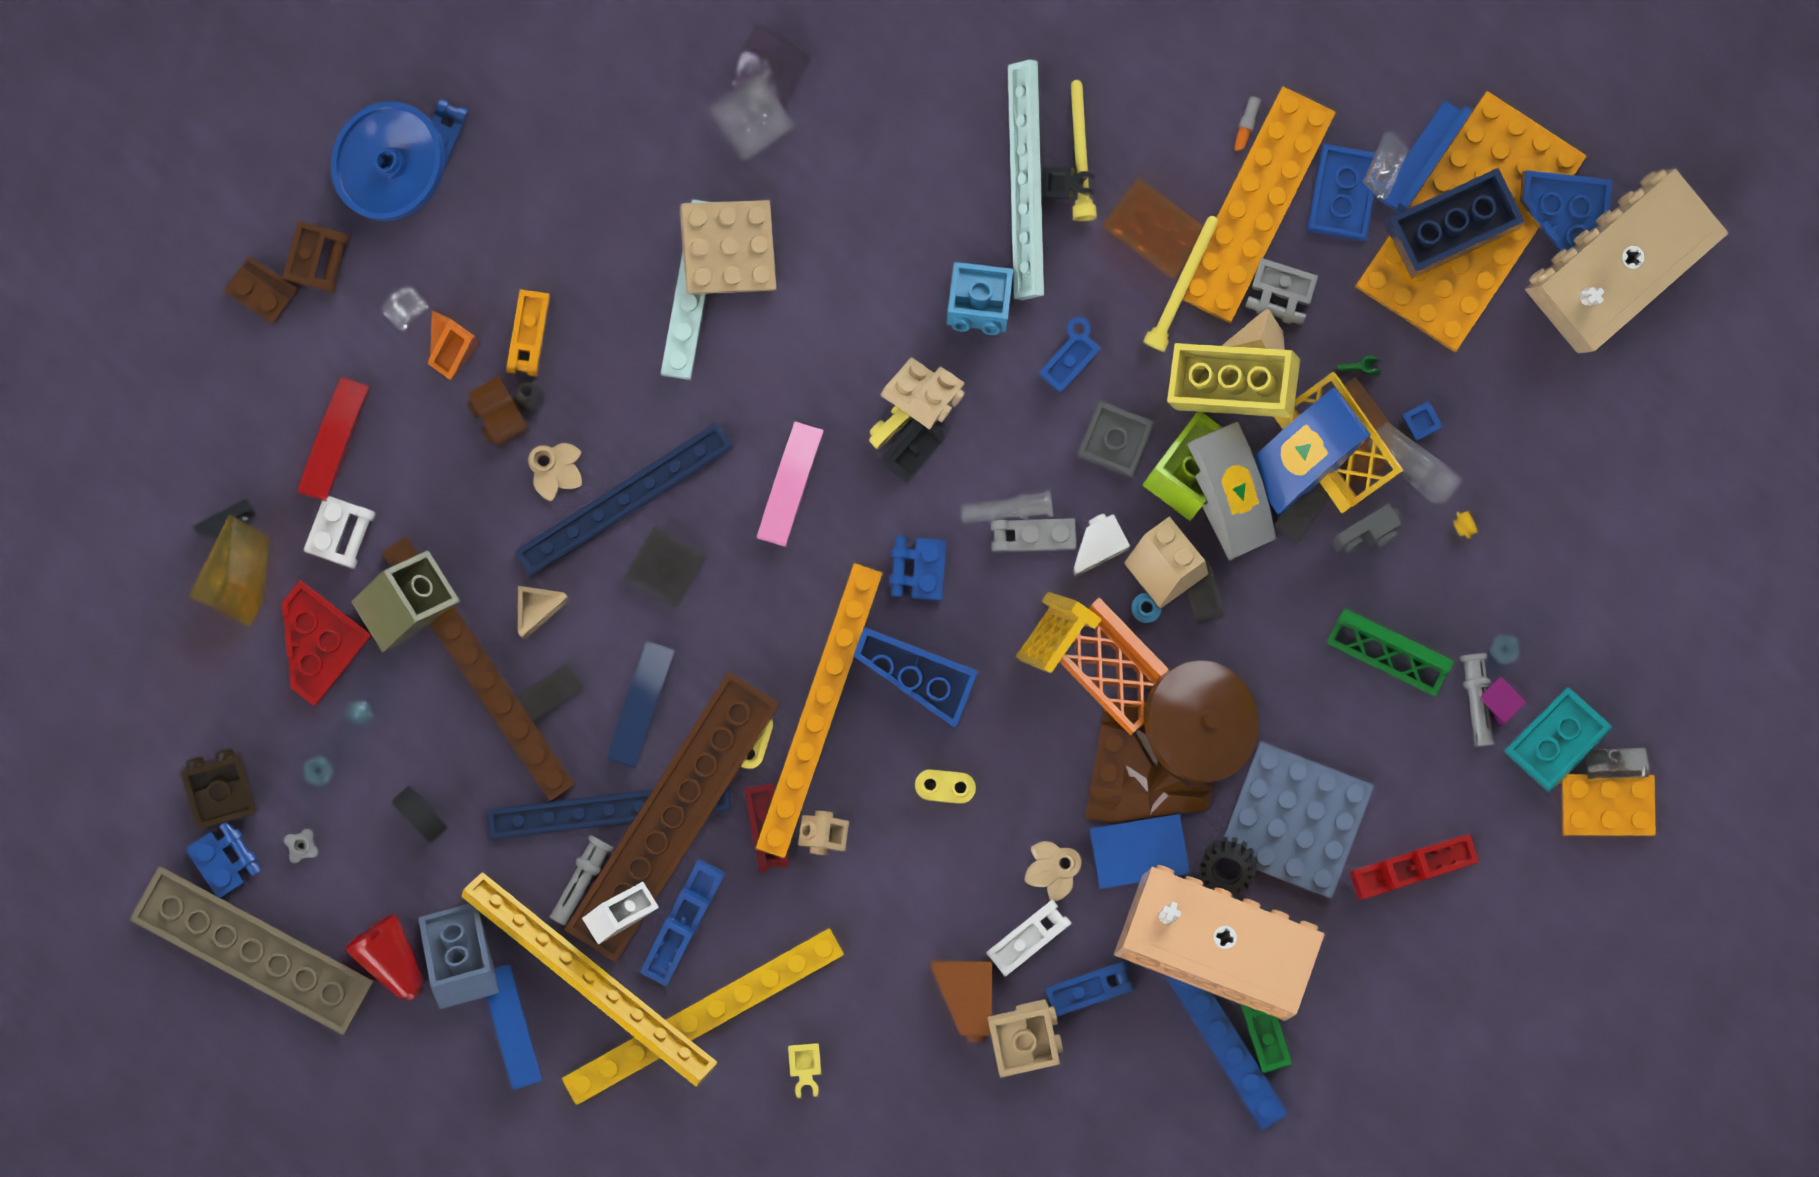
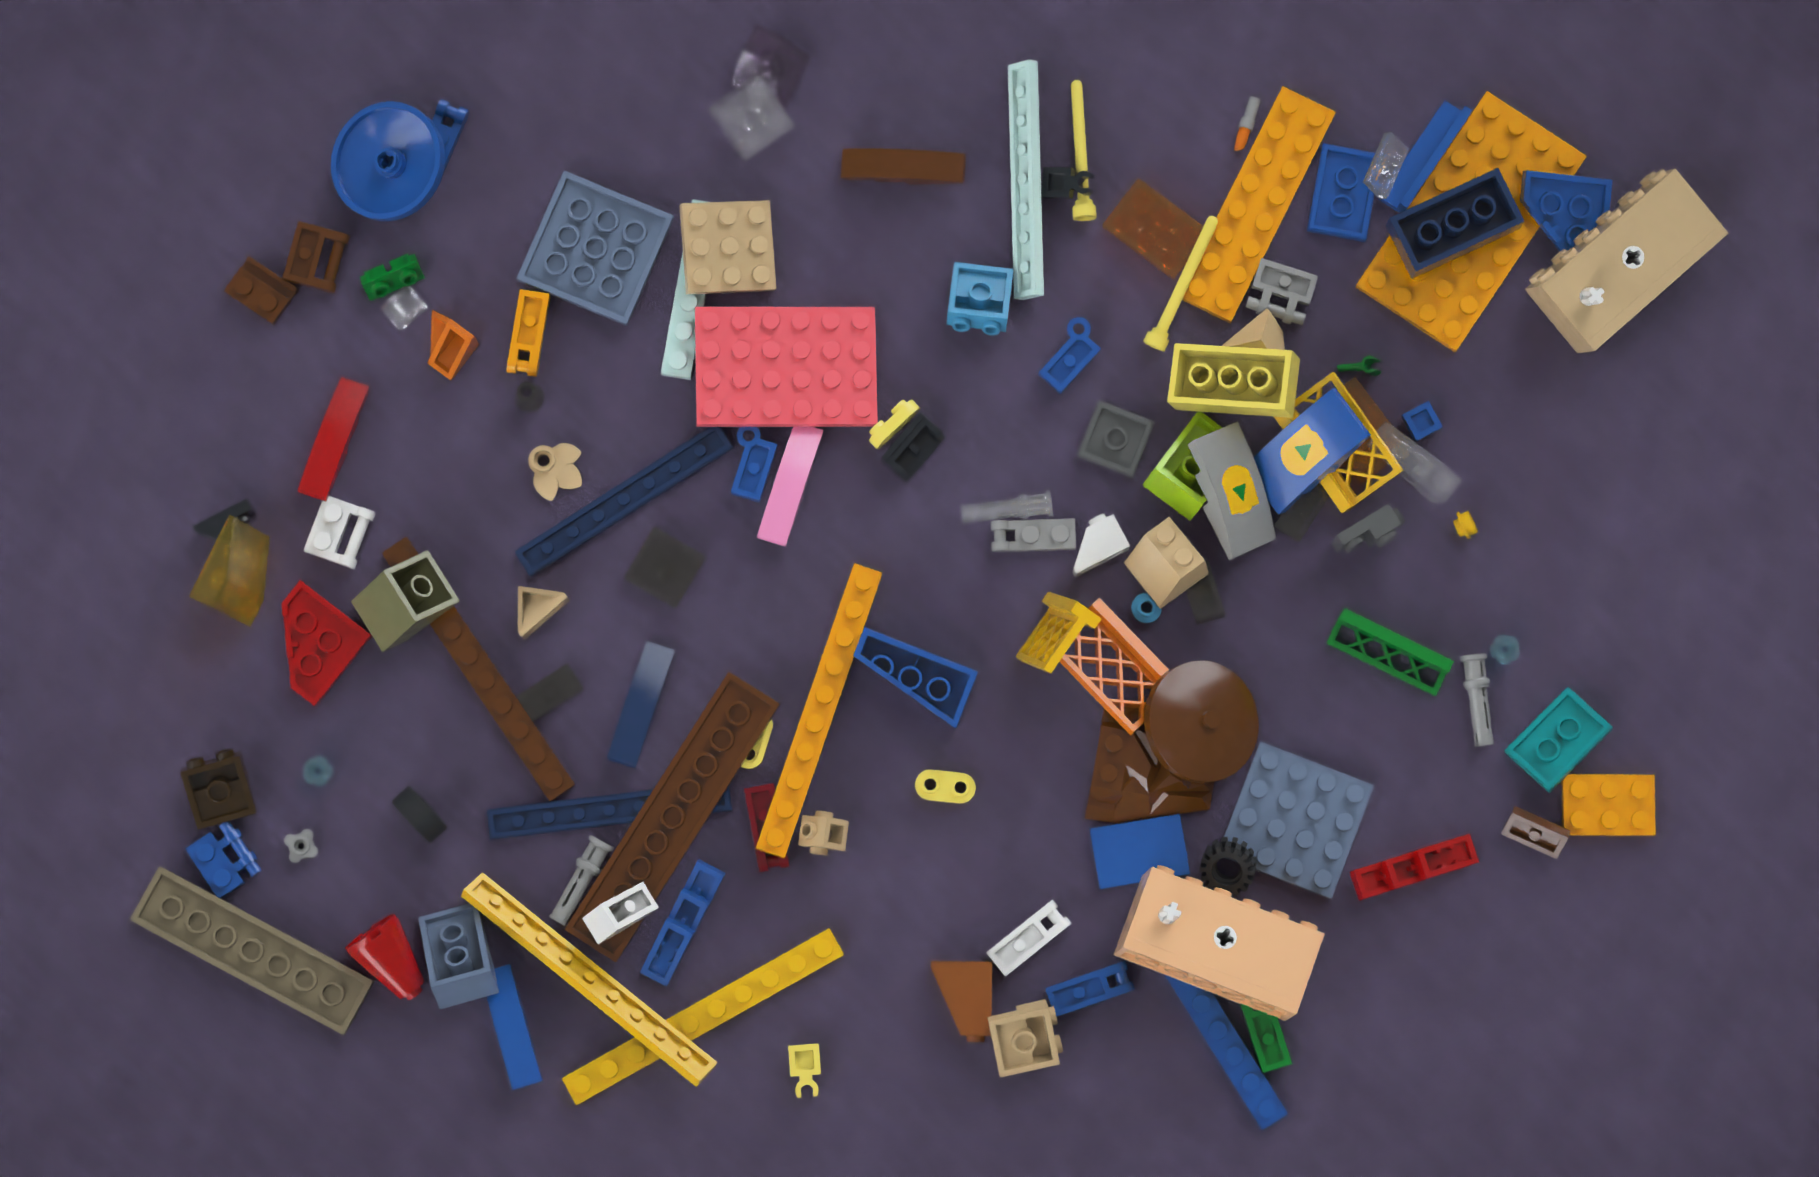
(359, 712): clear light blue plate -> none
(380, 283): none -> green hinge
(498, 412): reddish brown brick -> none
(595, 248): none -> sand blue plate
(754, 465): none -> blue hinge
(785, 367): none -> coral plate
(903, 165): none -> reddish brown slope
(924, 393): tan plate -> none
(928, 568): blue plate -> none
(1049, 871): tan plate -> none
(1502, 701): magenta panel -> none
(1535, 832): none -> plate
(1617, 763): clear smoke plate -> none

